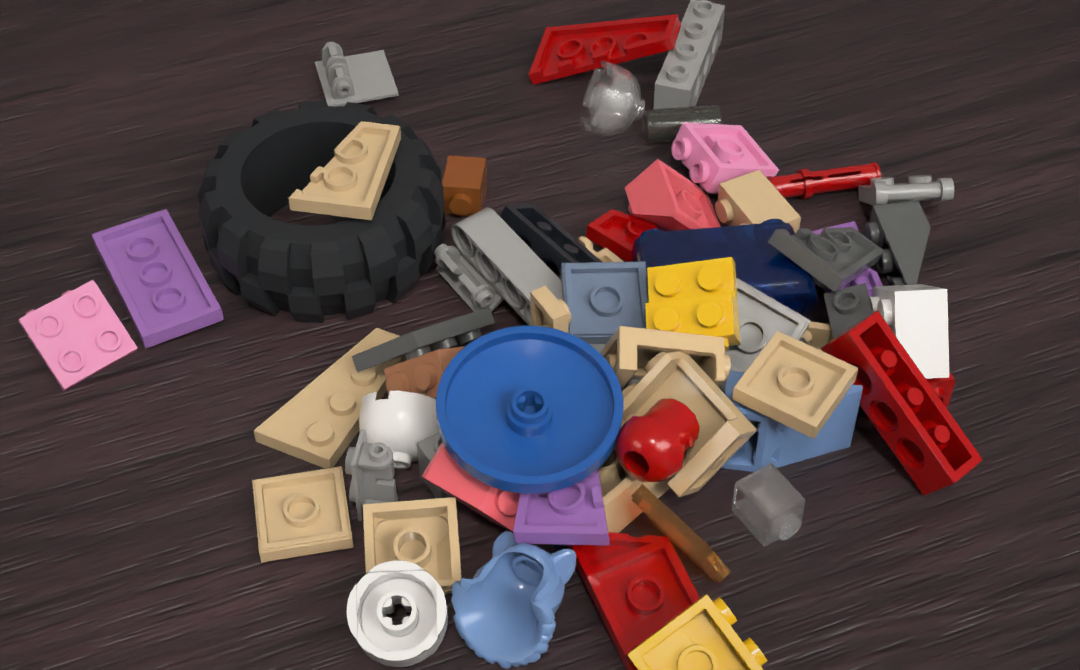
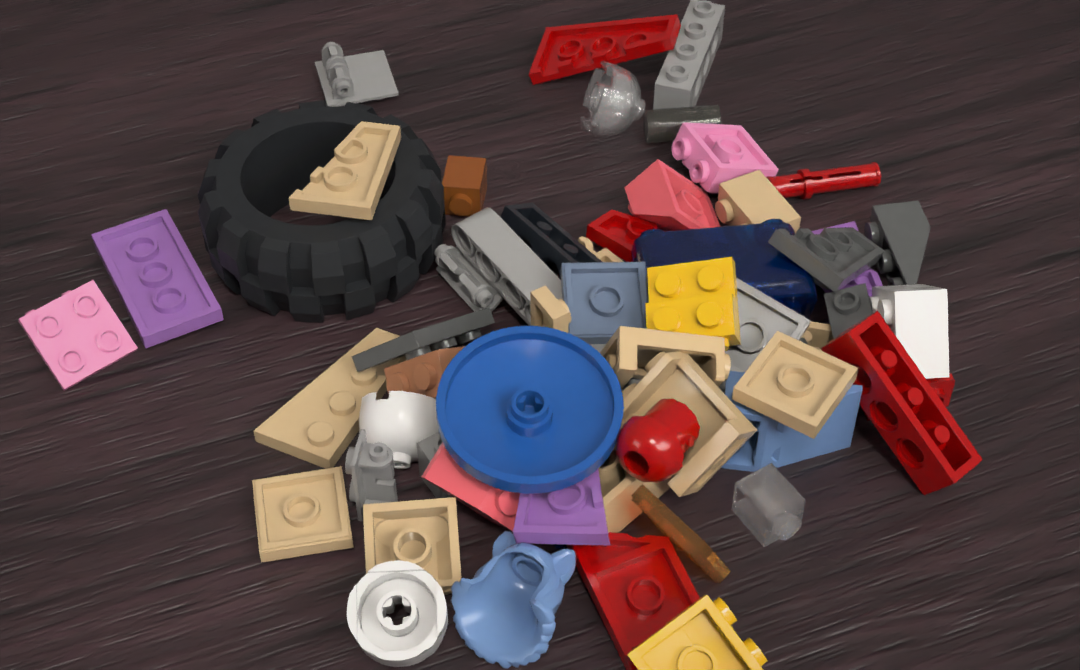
(919, 187): light grey plate -> none

